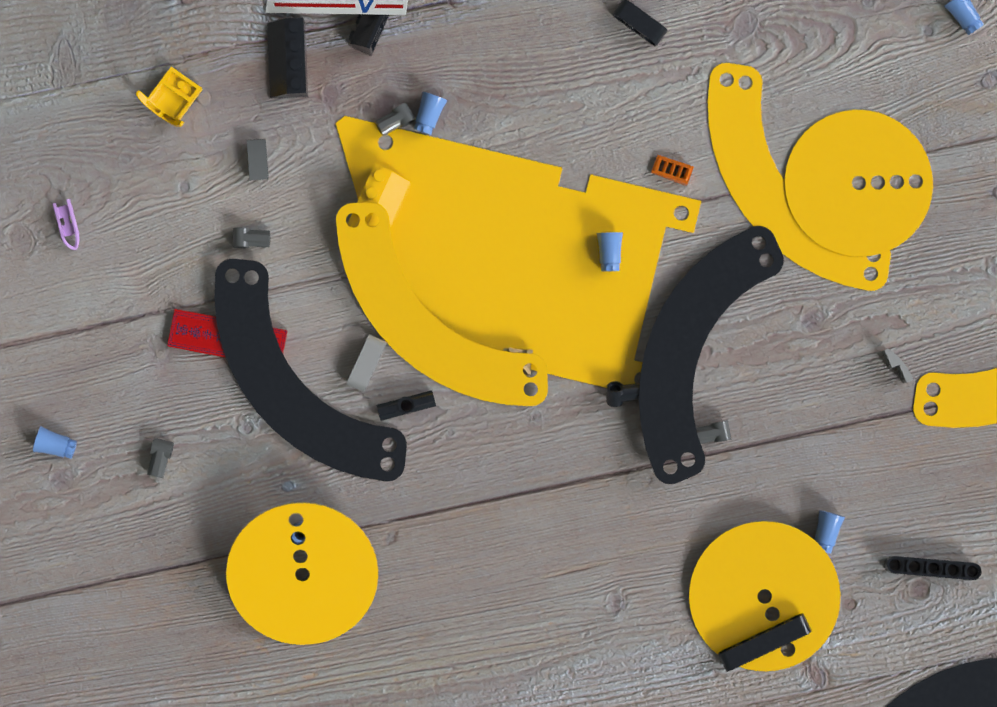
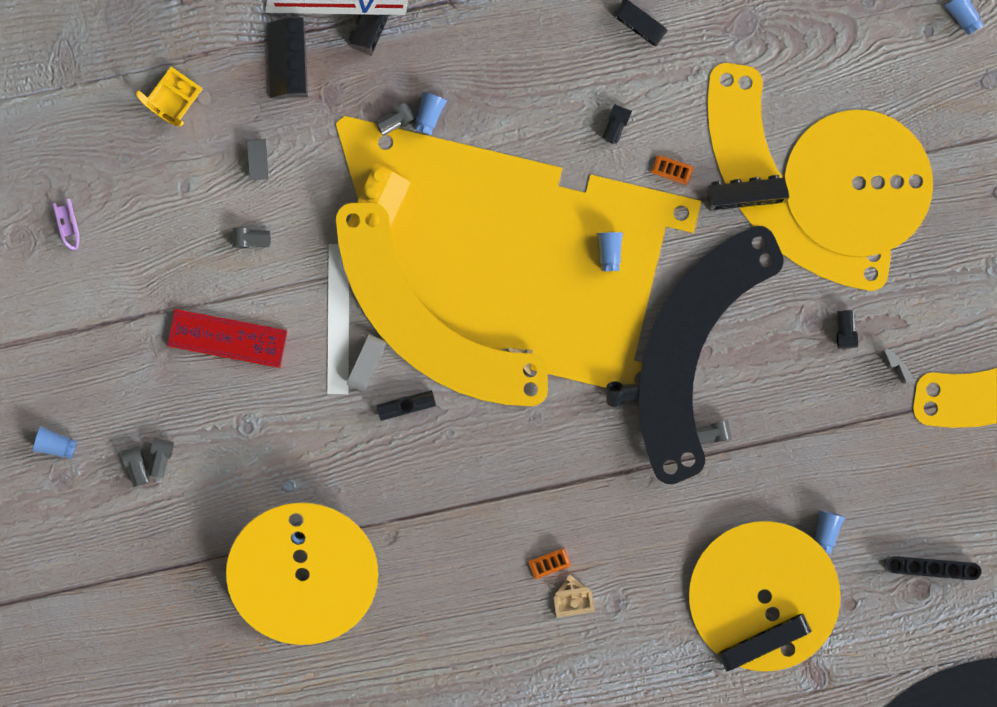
(133, 461): none -> dark grey piece
(278, 392): black piece -> none
(337, 323): none -> white sticker
(559, 567): none -> orange slope
(573, 599): none -> tan slope
(617, 120): none -> black piece
(747, 194): none -> black slope
(846, 334): none -> black piece

